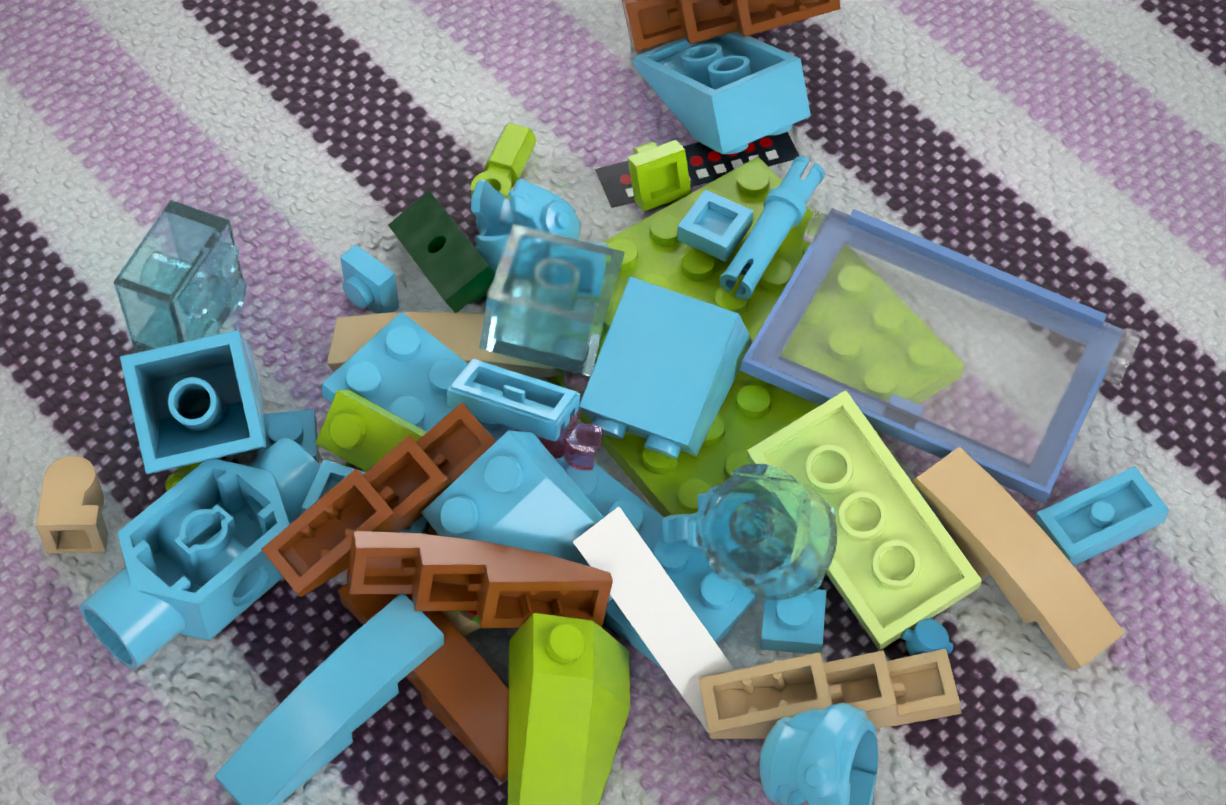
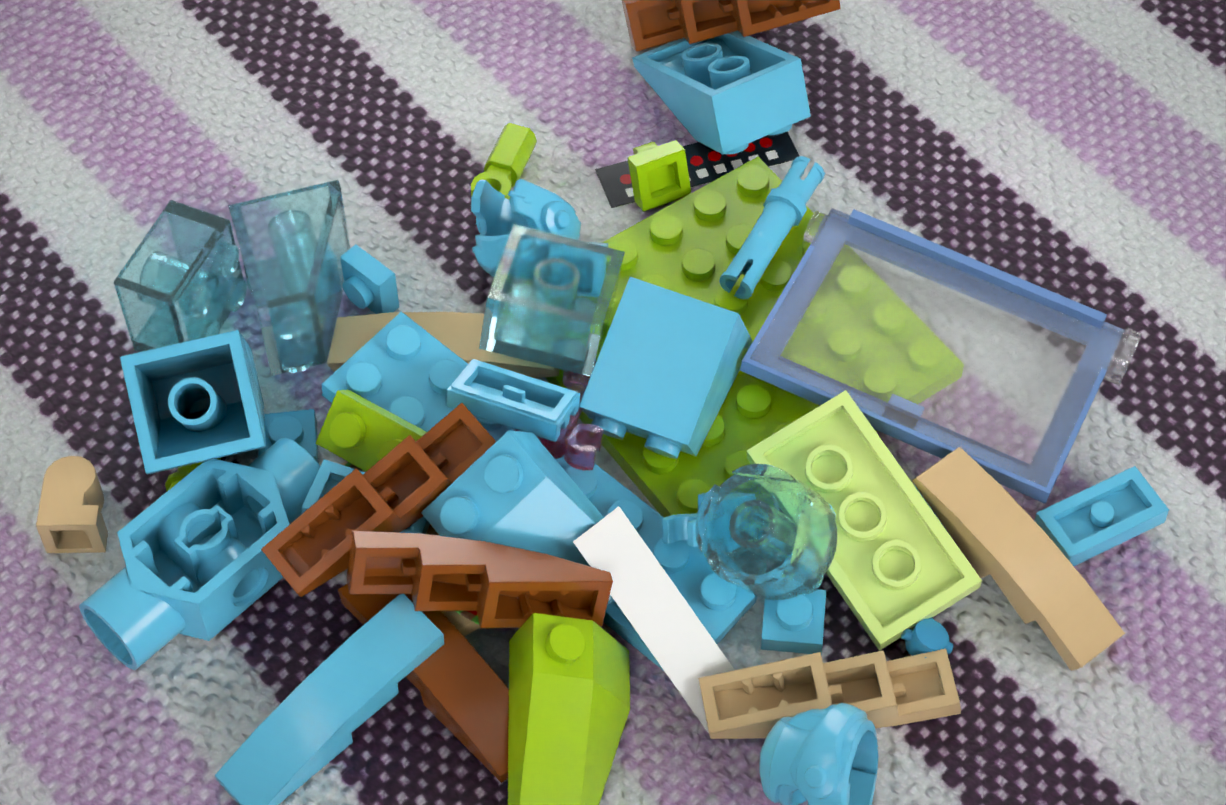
(293, 270): none -> clear light blue slope
(443, 252): dark green tile -> none
(715, 225): medium azure plate -> none

